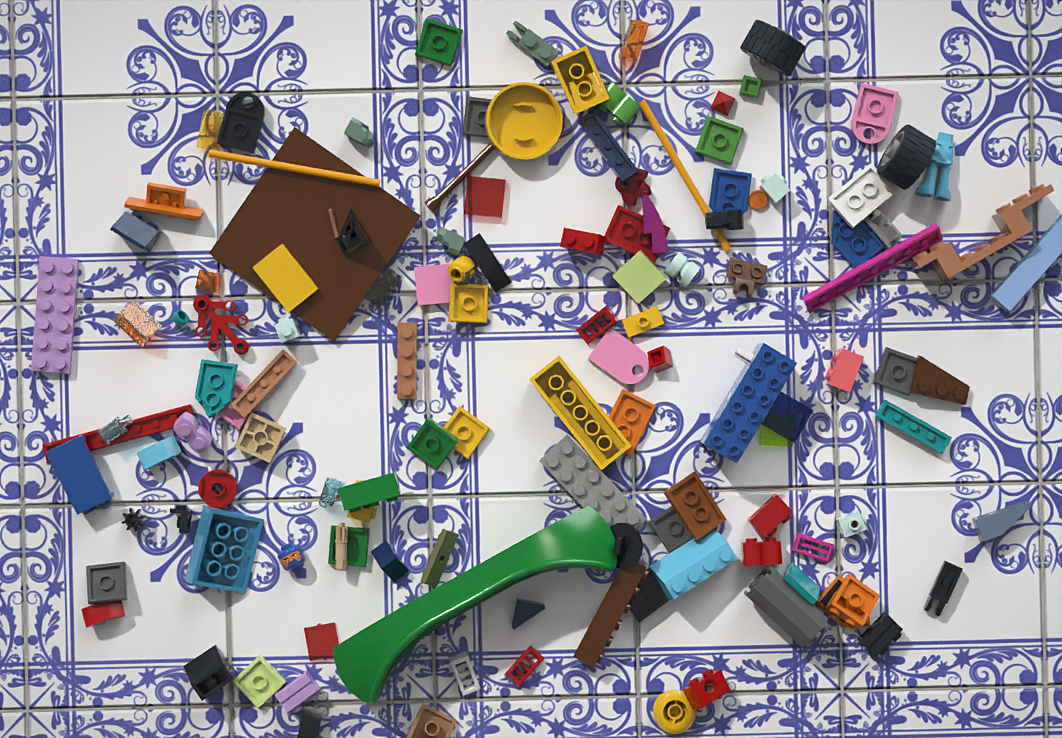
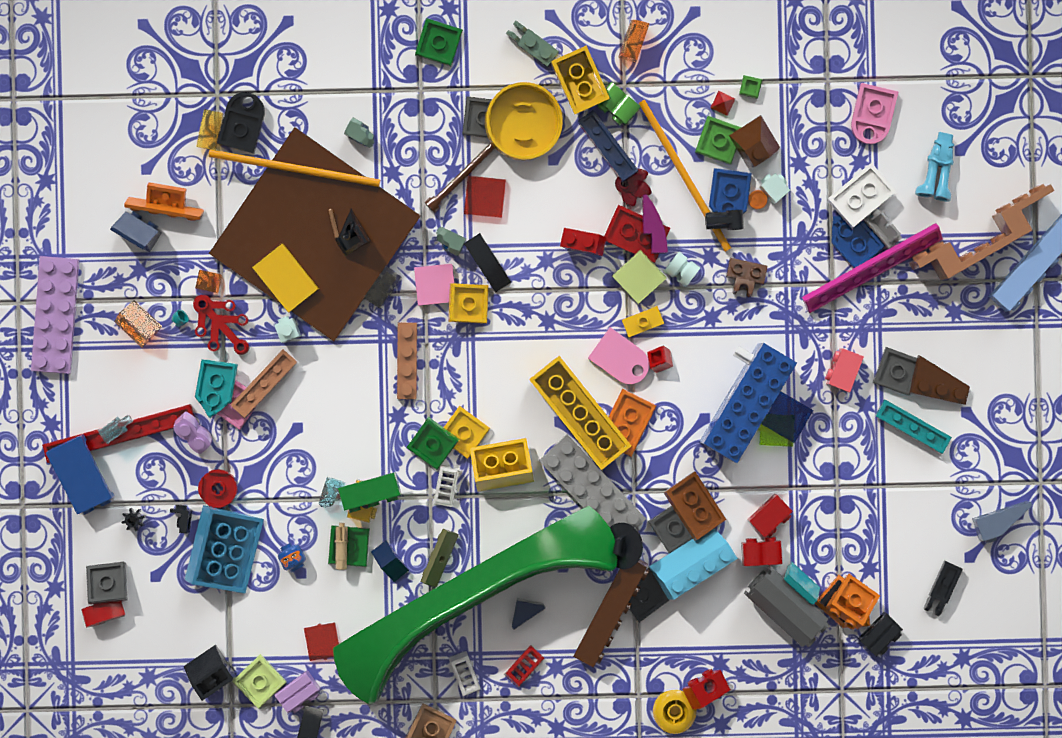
(159, 452): medium azure slope -> none
(260, 437): tan piece -> none
(448, 470): none -> white slope
(461, 269): yellow head -> none
(501, 464): none -> yellow slope
(609, 313): red slope -> none
(755, 142): none -> reddish brown slope
(772, 47): black wheel -> none
(797, 542): dark pink tile -> none
(851, 523): light aqua brick -> none
(906, 157): black wheel -> none

